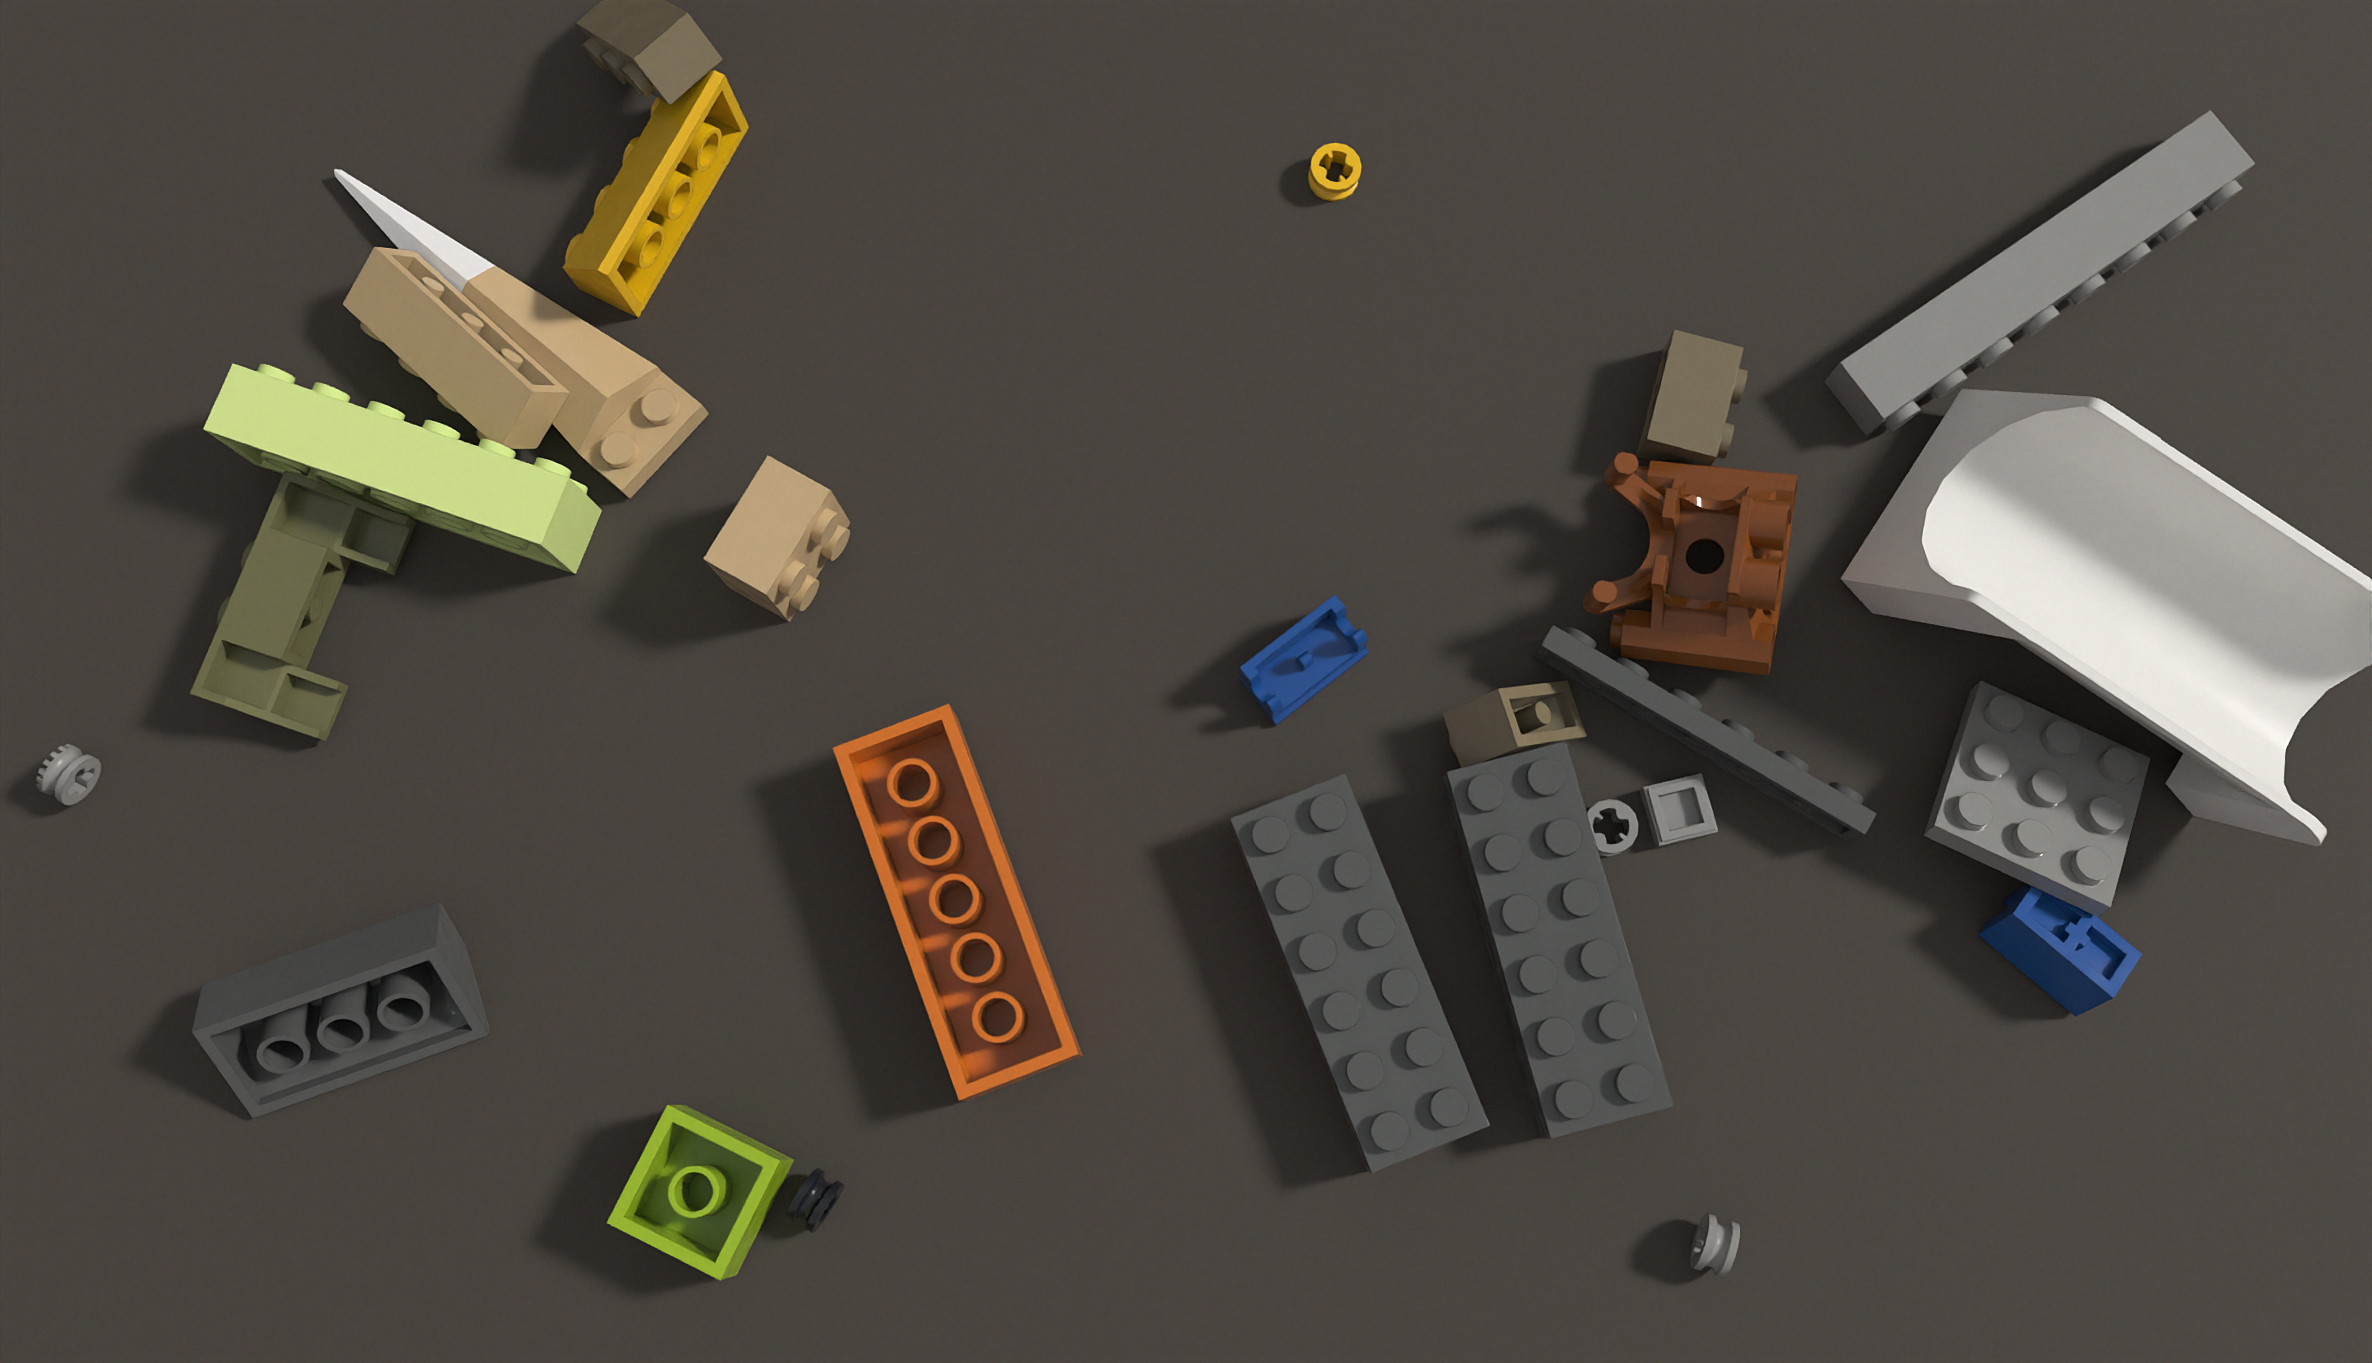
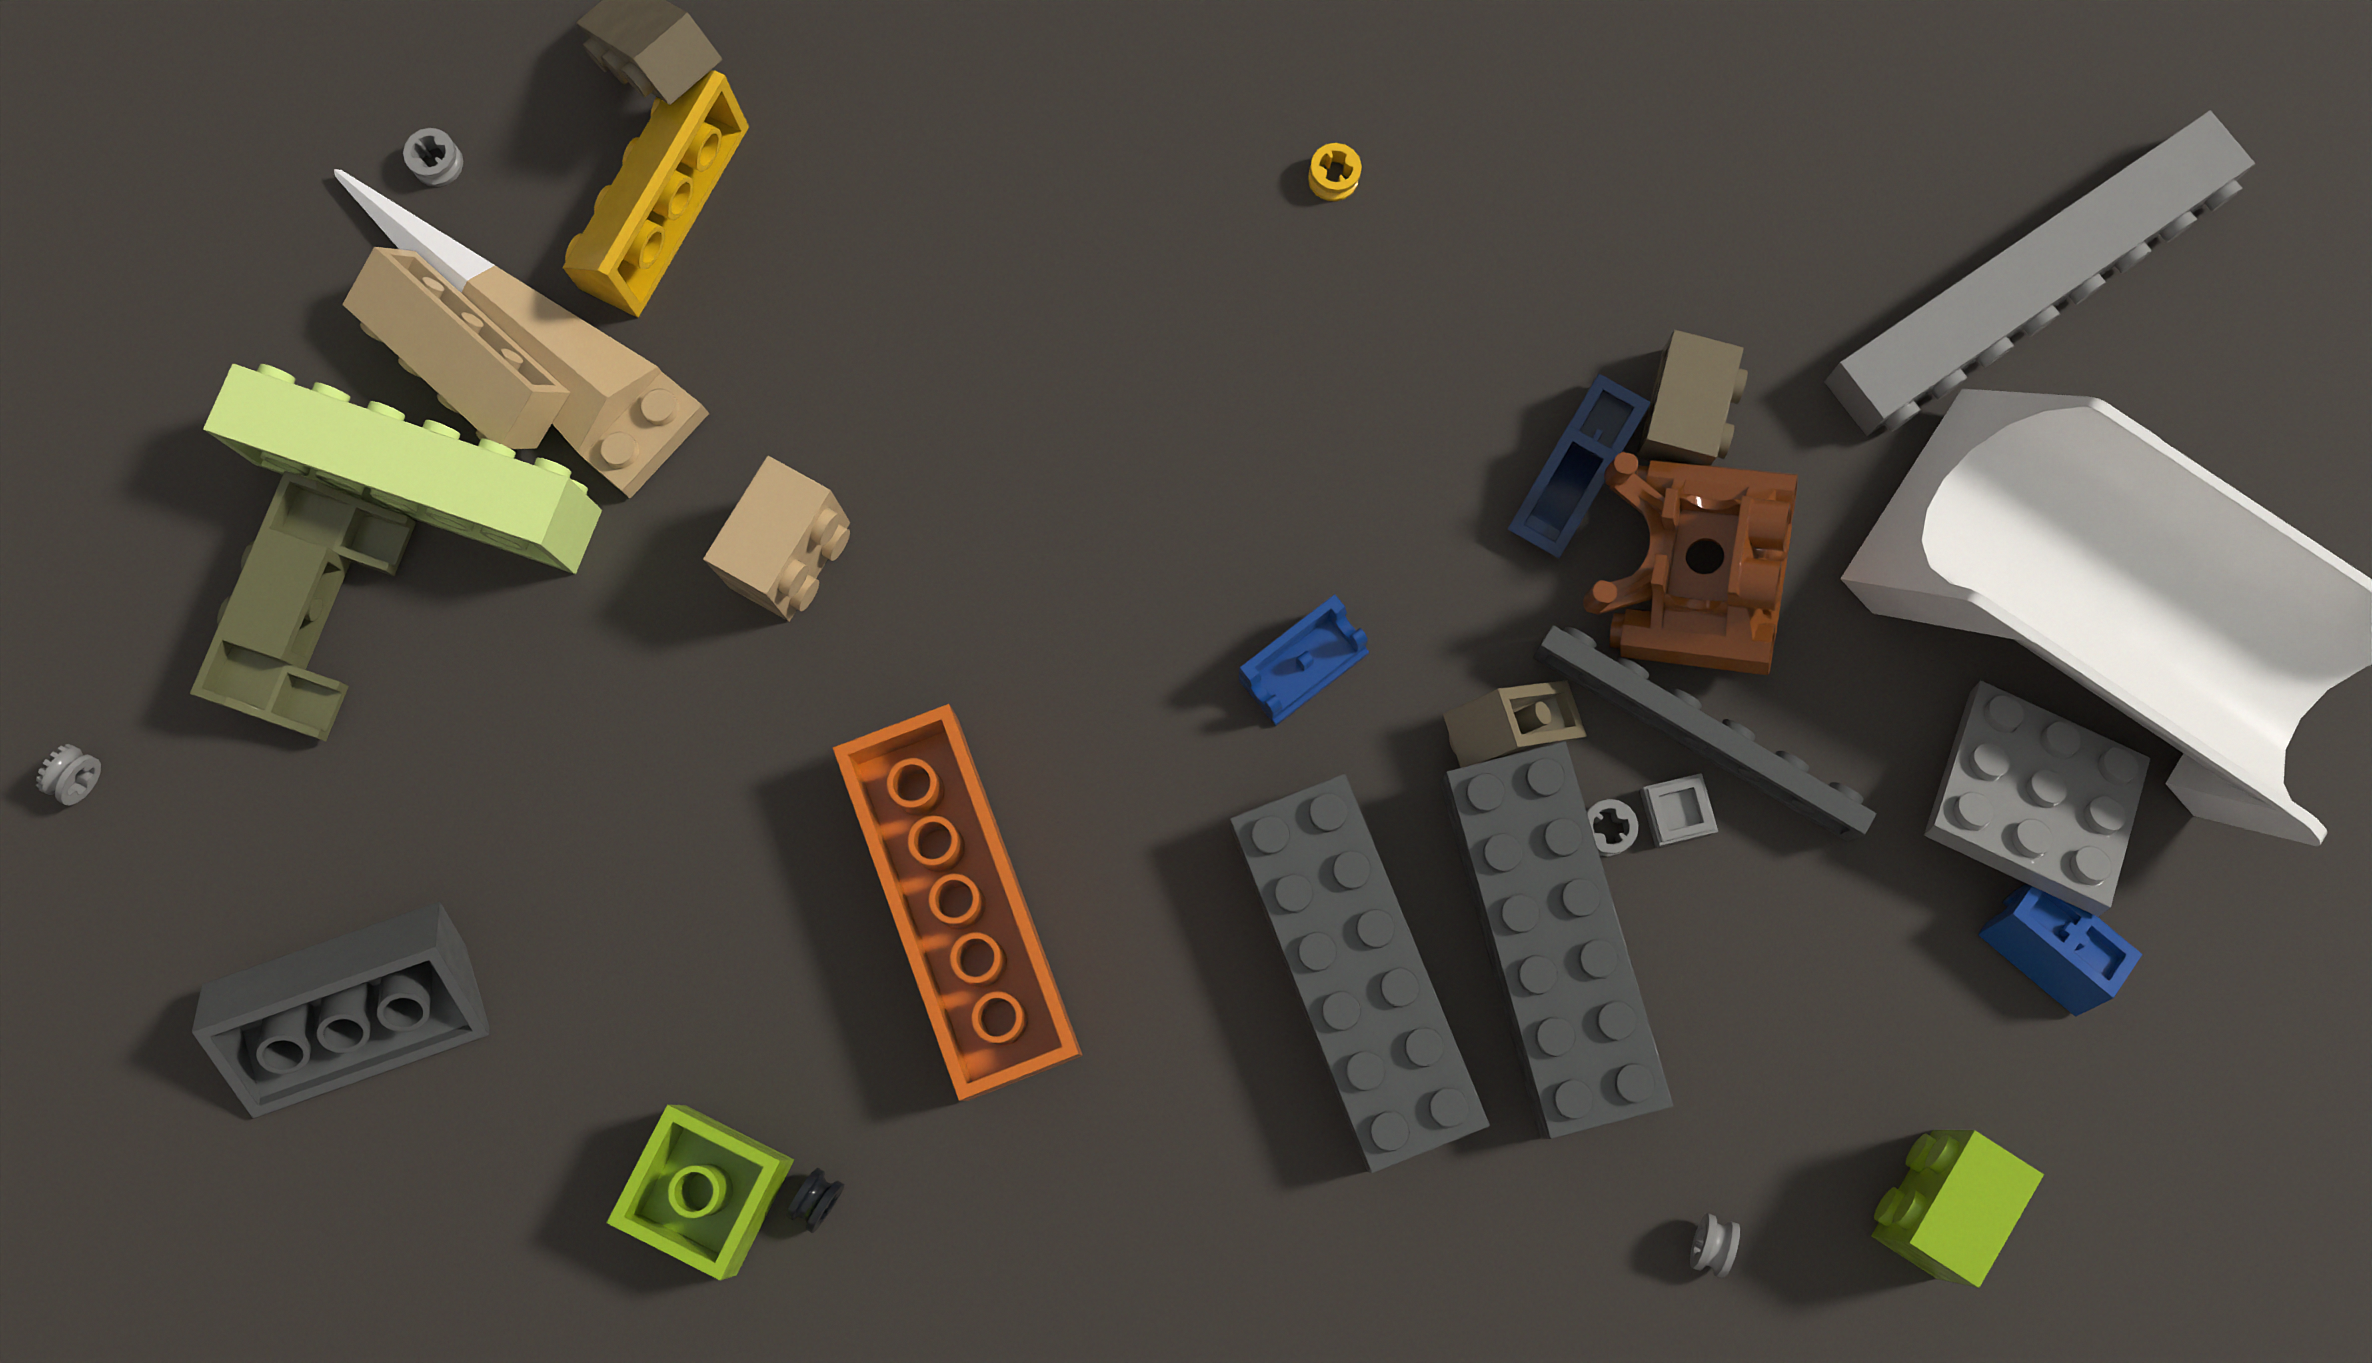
(420, 144): none -> light grey bush
(1578, 465): none -> dark blue slope
(1955, 1205): none -> lime brick

